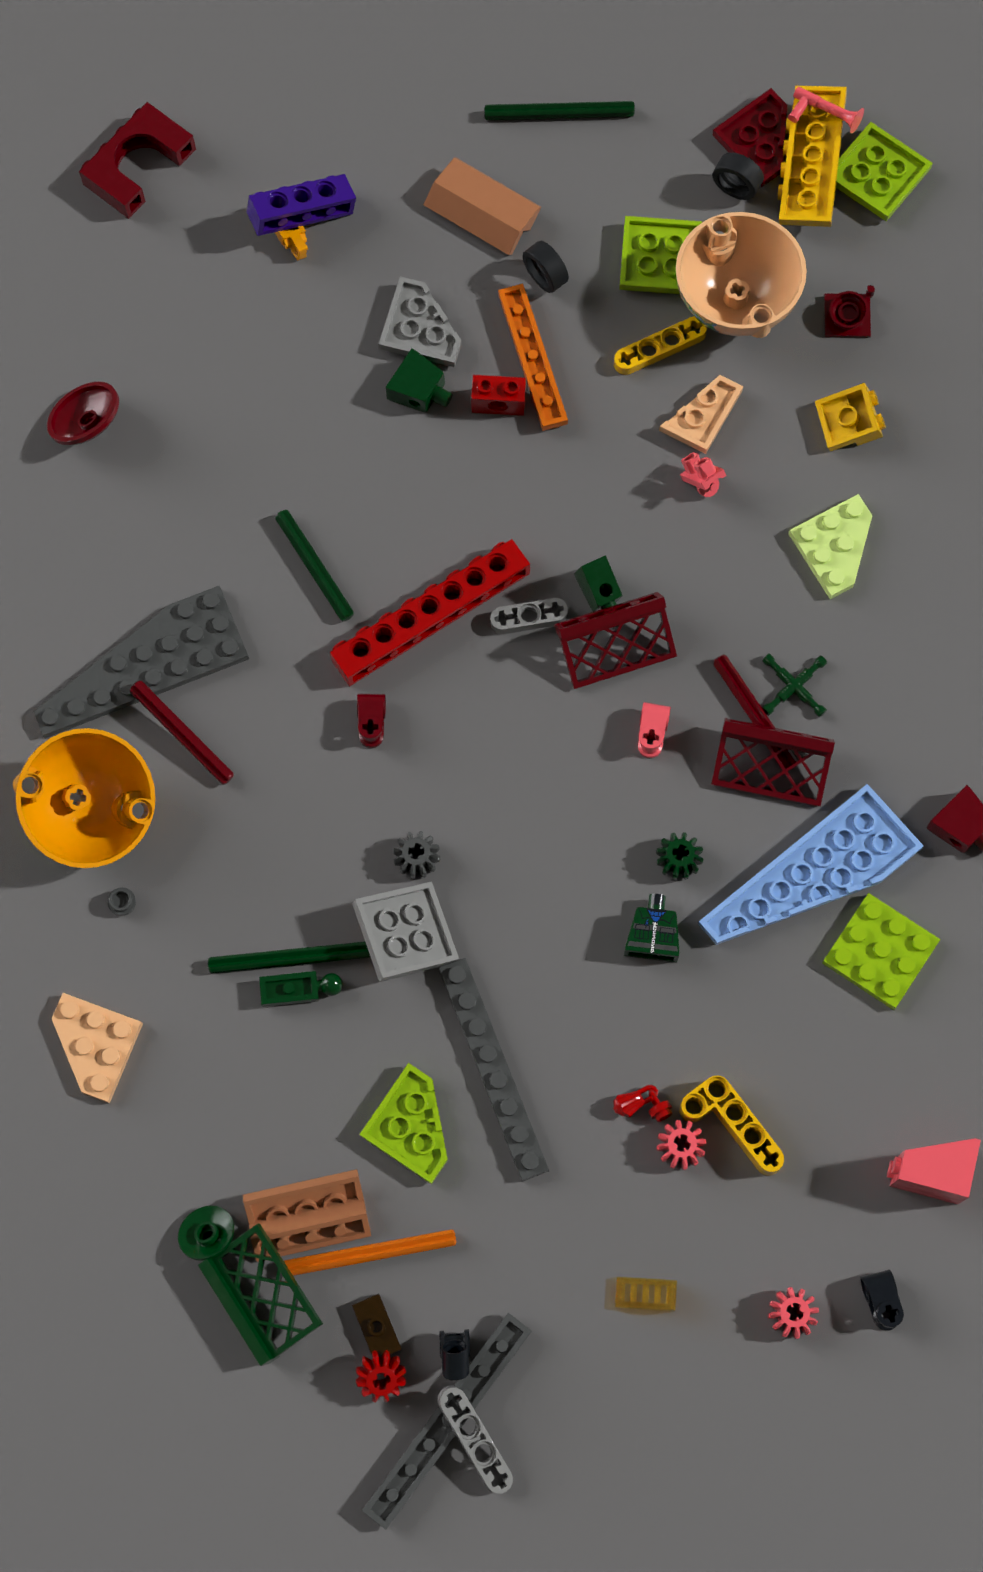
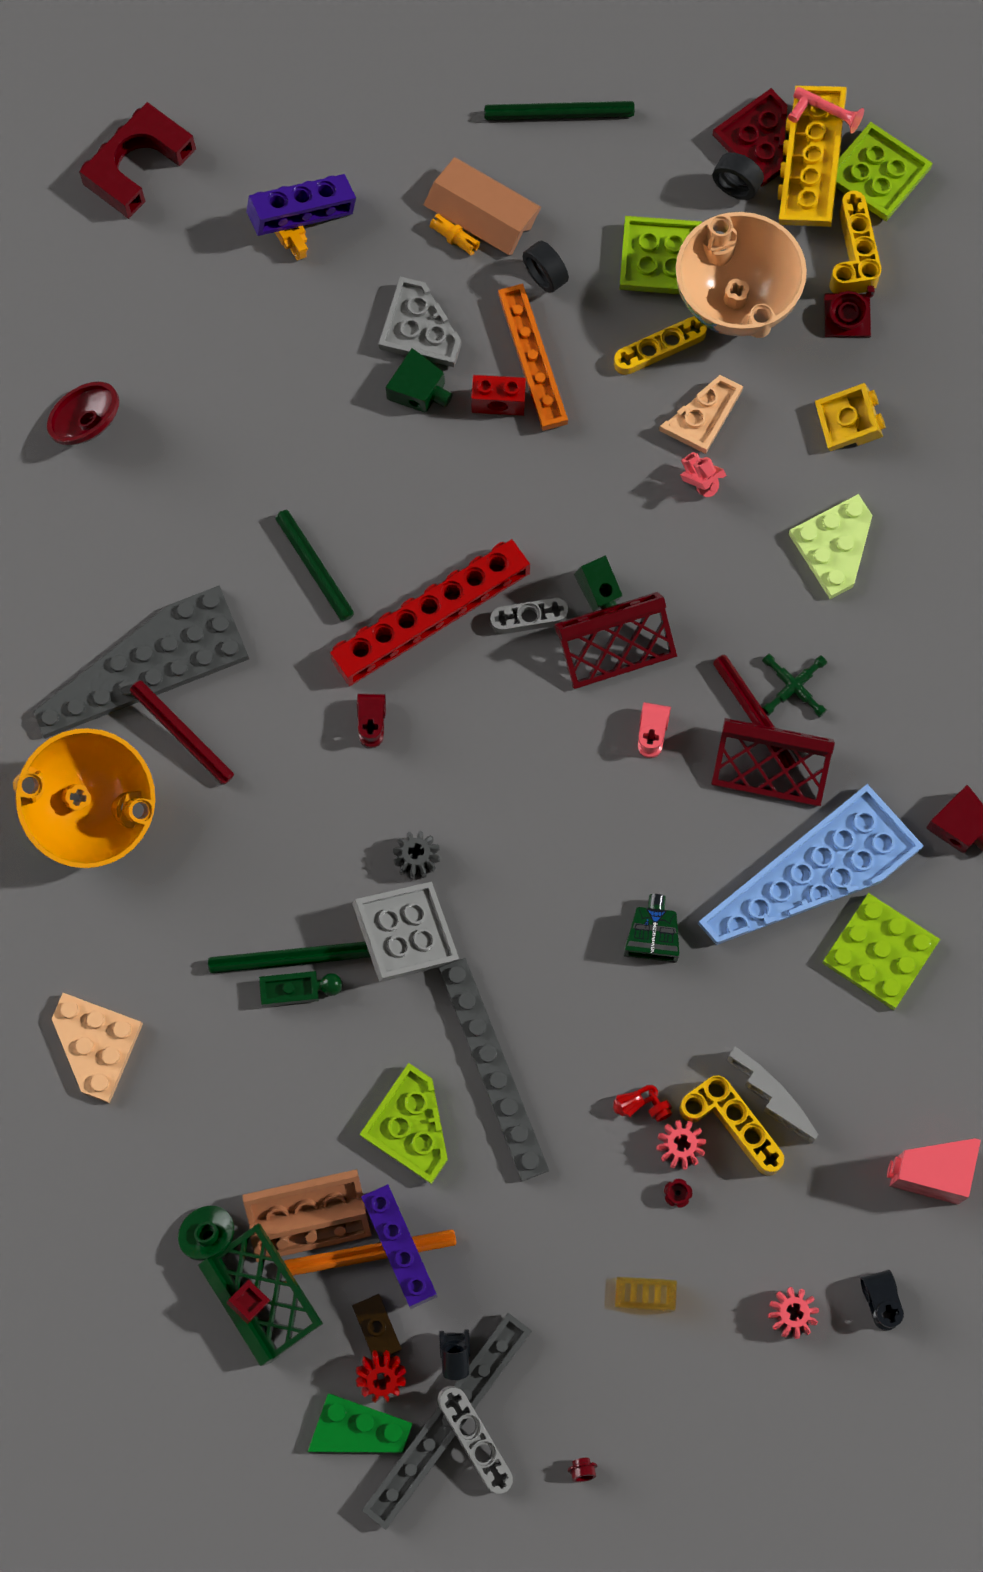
(121, 901): dark grey plate -> none
(248, 1301): none -> dark red plate
(357, 1428): none -> green wing
(399, 1246): none -> dark purple brick
(454, 234): none -> light orange pin
(582, 1470): none -> dark red plate
(669, 852): dark green gear -> none
(678, 1185): none -> dark red plate
(781, 1104): none -> light grey slope
(856, 241): none -> yellow beam

